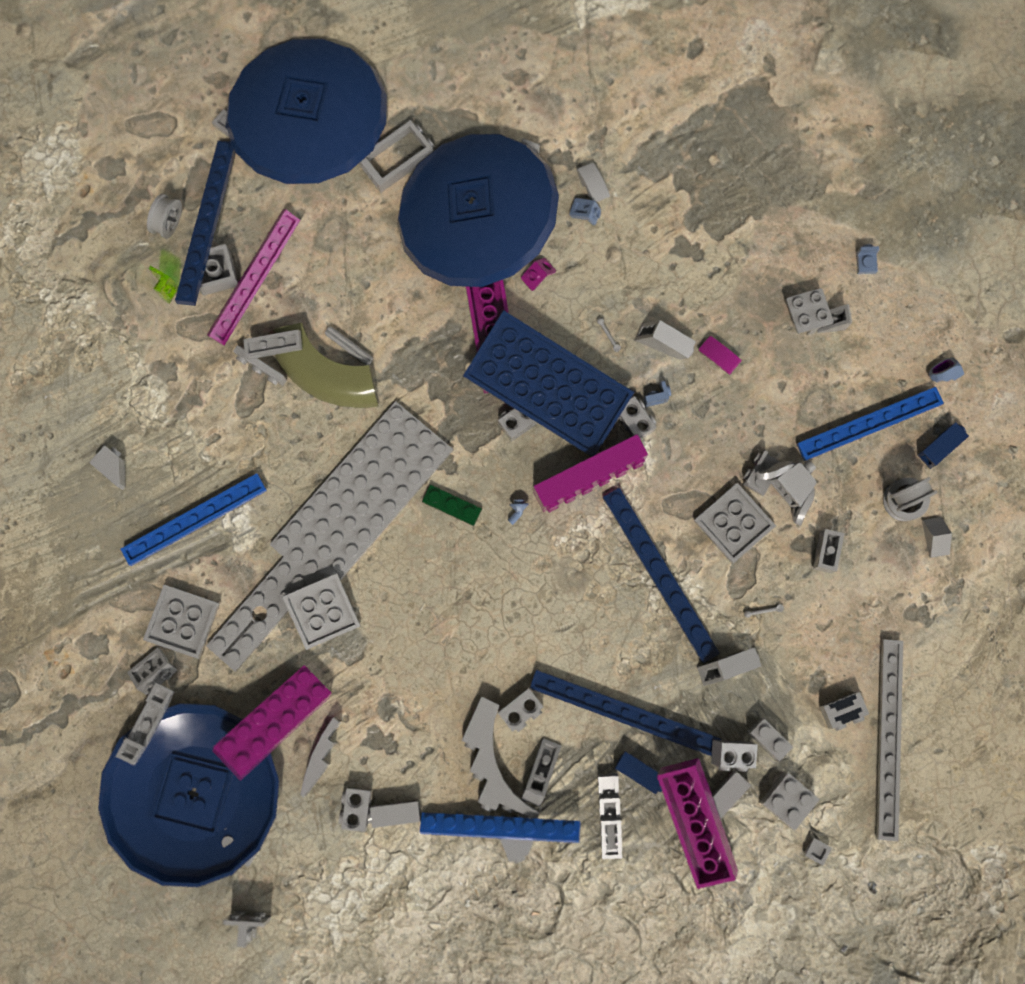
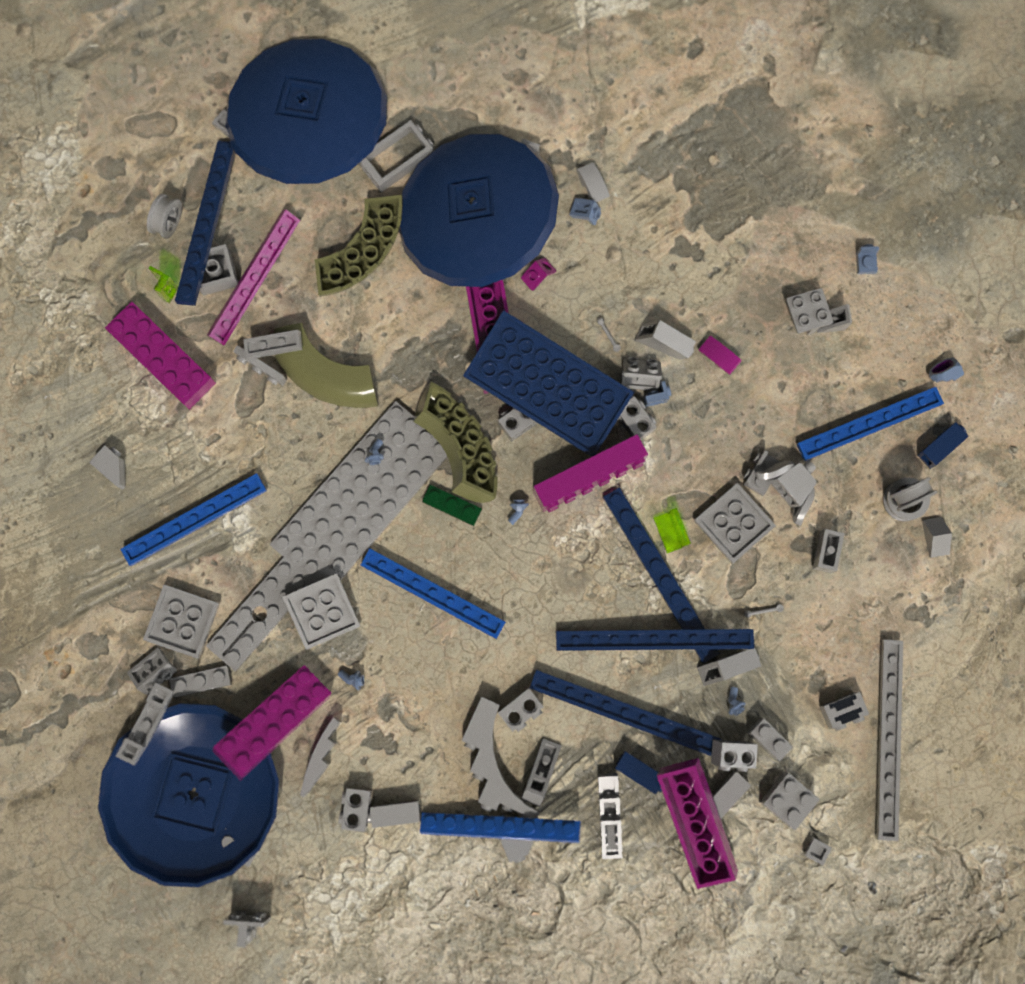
(160, 355): none -> magenta brick
(200, 681): none -> light grey plate
(348, 345): light grey axle -> none
(355, 680): none -> sand blue plate
(365, 250): none -> olive brick
(374, 456): none -> sand blue plate
(433, 593): none -> blue plate
(462, 441): none -> olive brick
(641, 374): none -> light grey bracket
(655, 639): none -> dark blue plate
(672, 531): none -> clear neon green panel
(736, 707): none -> sand blue plate

